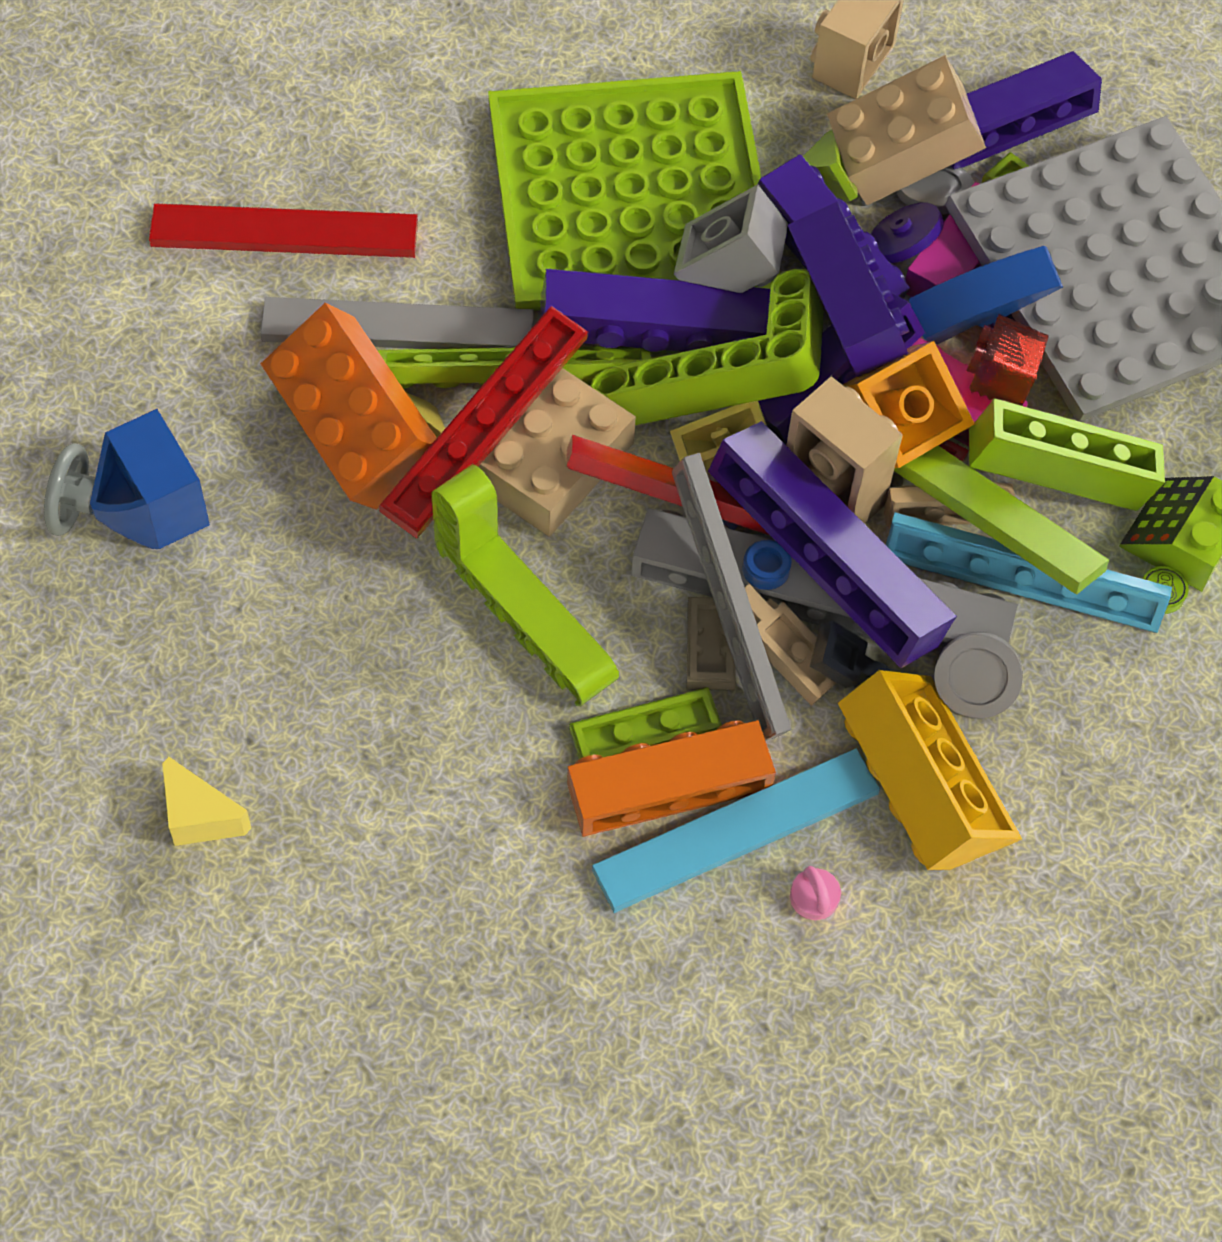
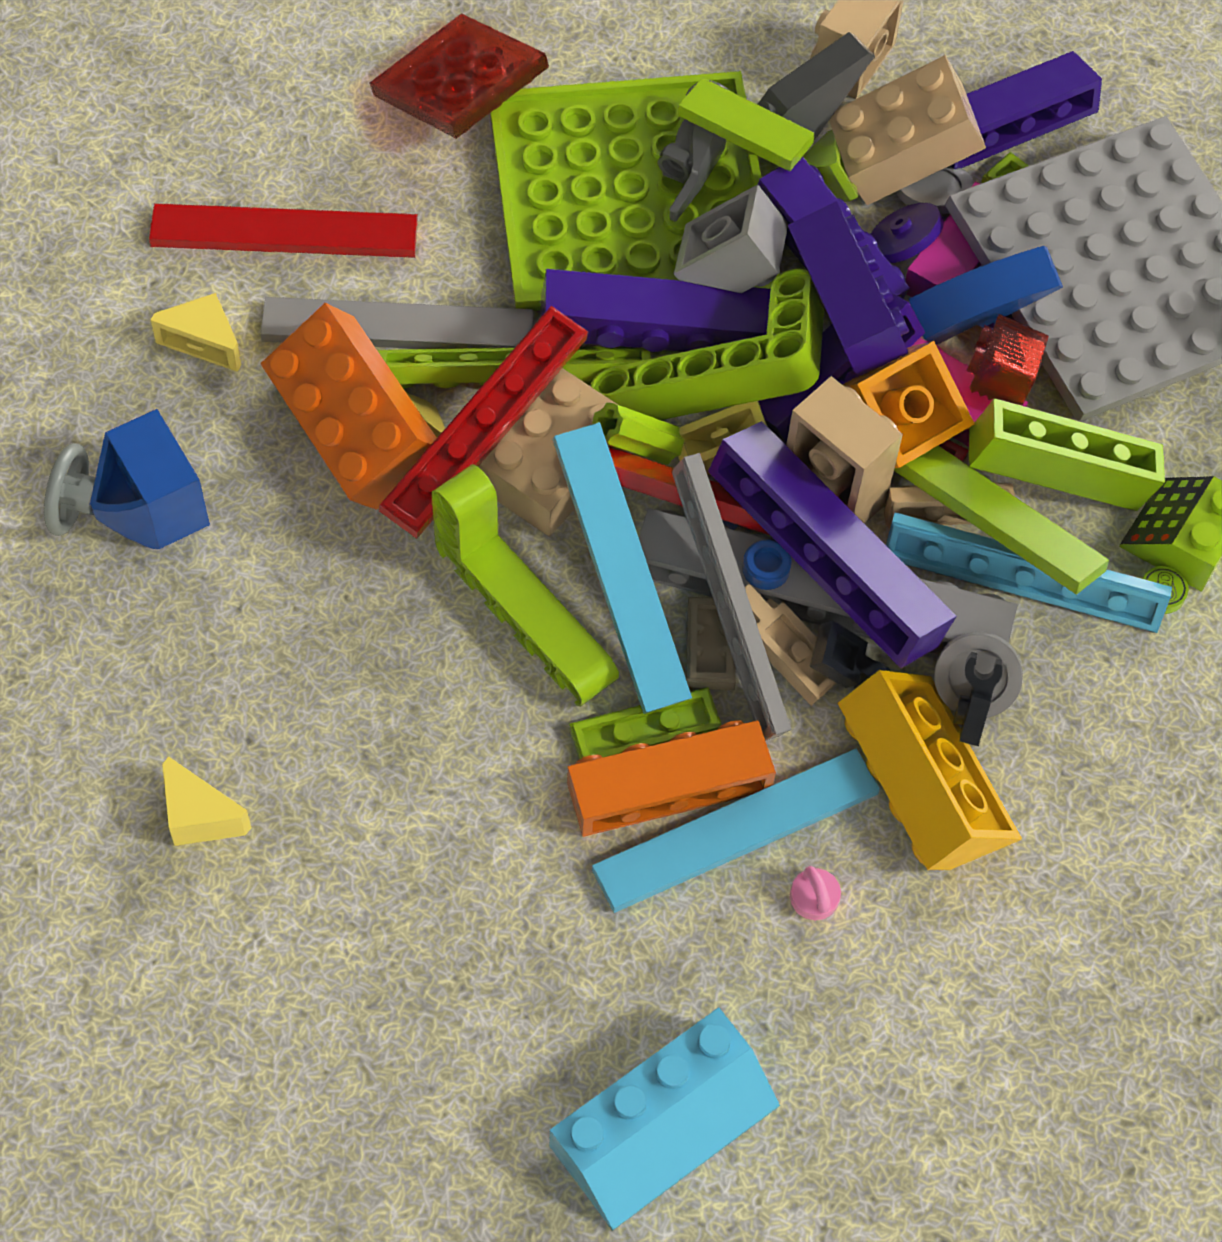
(199, 331): none -> light yellow slope
(459, 75): none -> clear red plate
(621, 568): none -> medium azure tile
(639, 433): none -> lime axle
(664, 1118): none -> medium azure slope
(690, 158): none -> dark grey animal
(746, 124): none -> lime tile
(819, 85): none -> dark grey slope
(973, 710): none -> black plate

